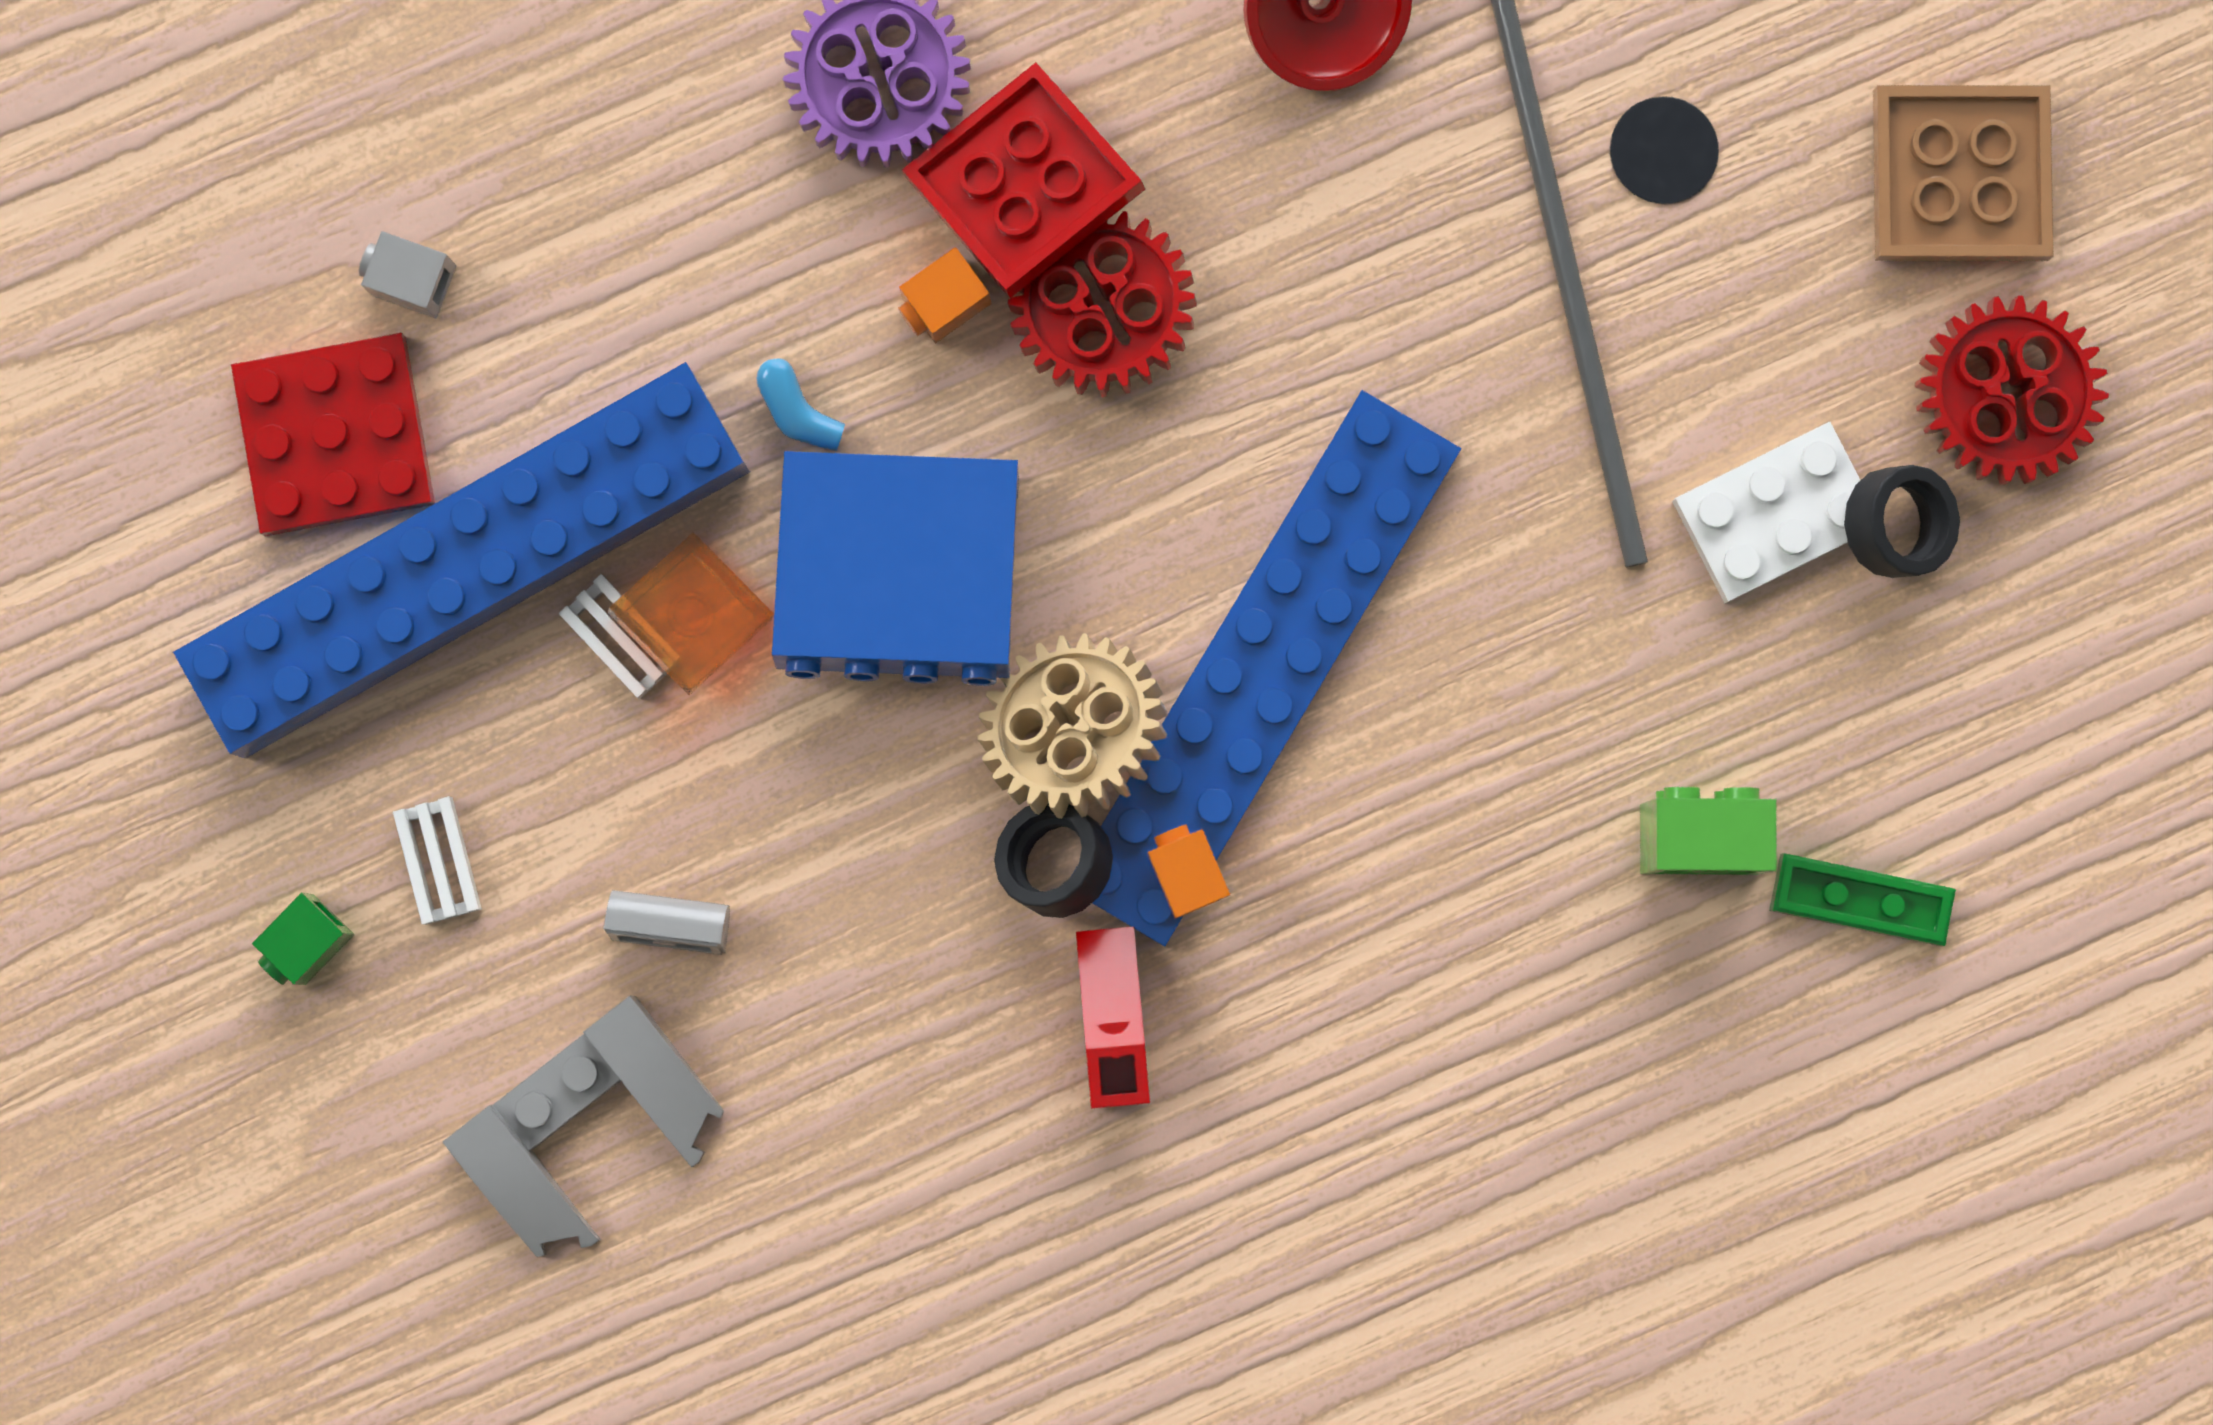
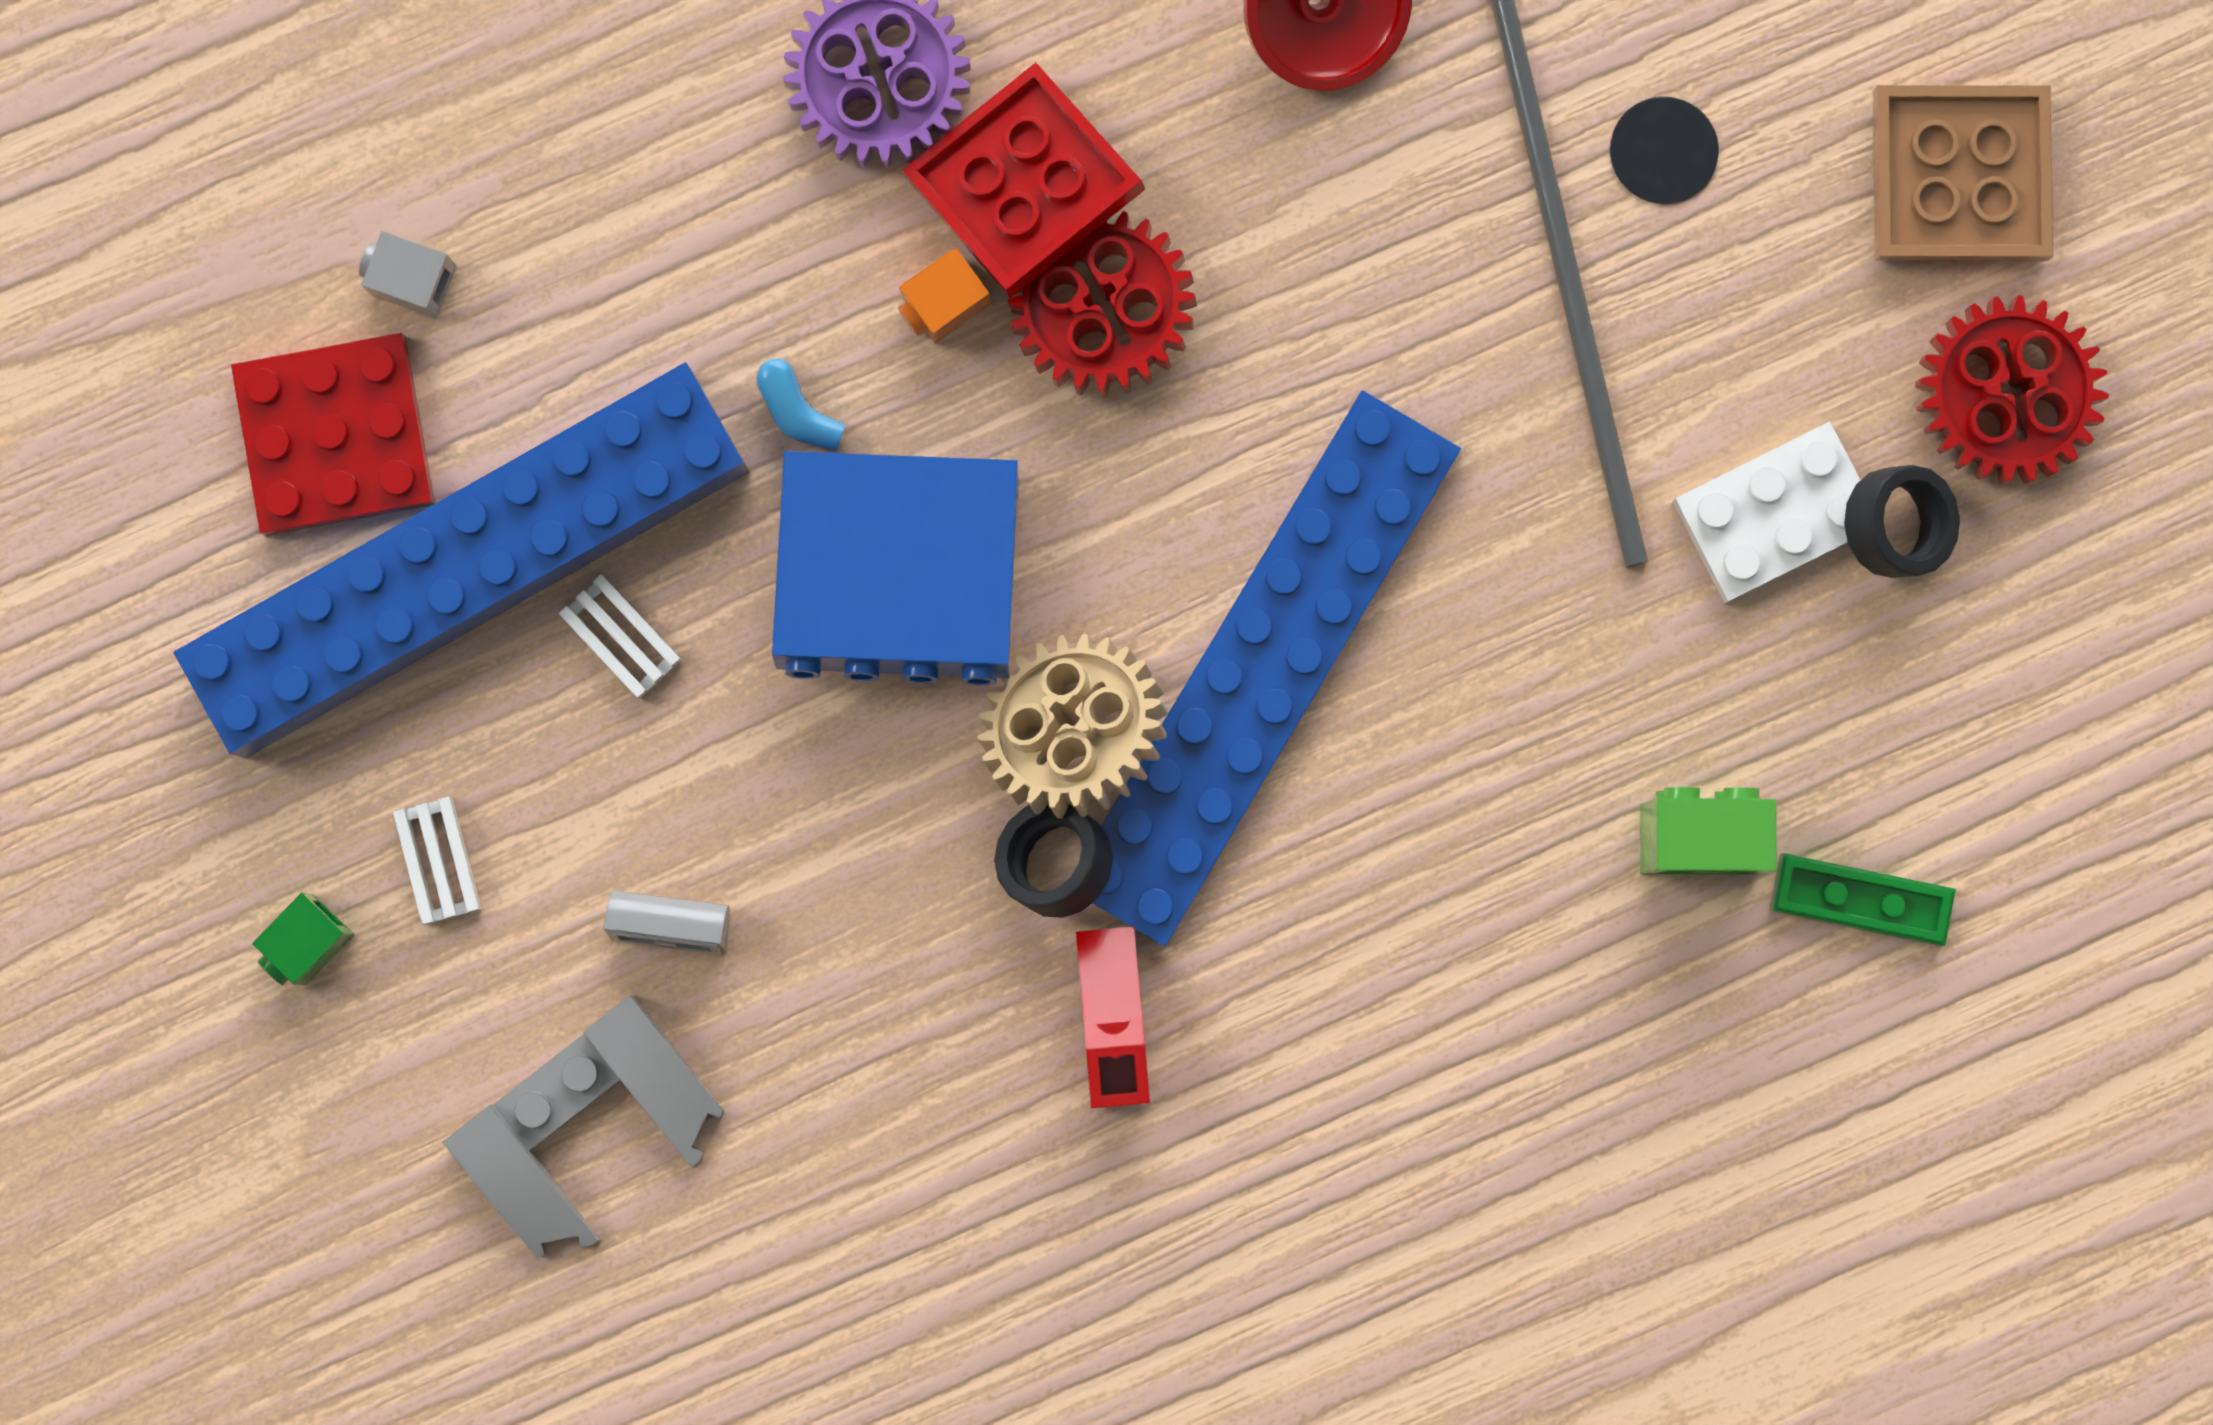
(691, 613): clear orange tile -> none
(1187, 870): orange brick -> none

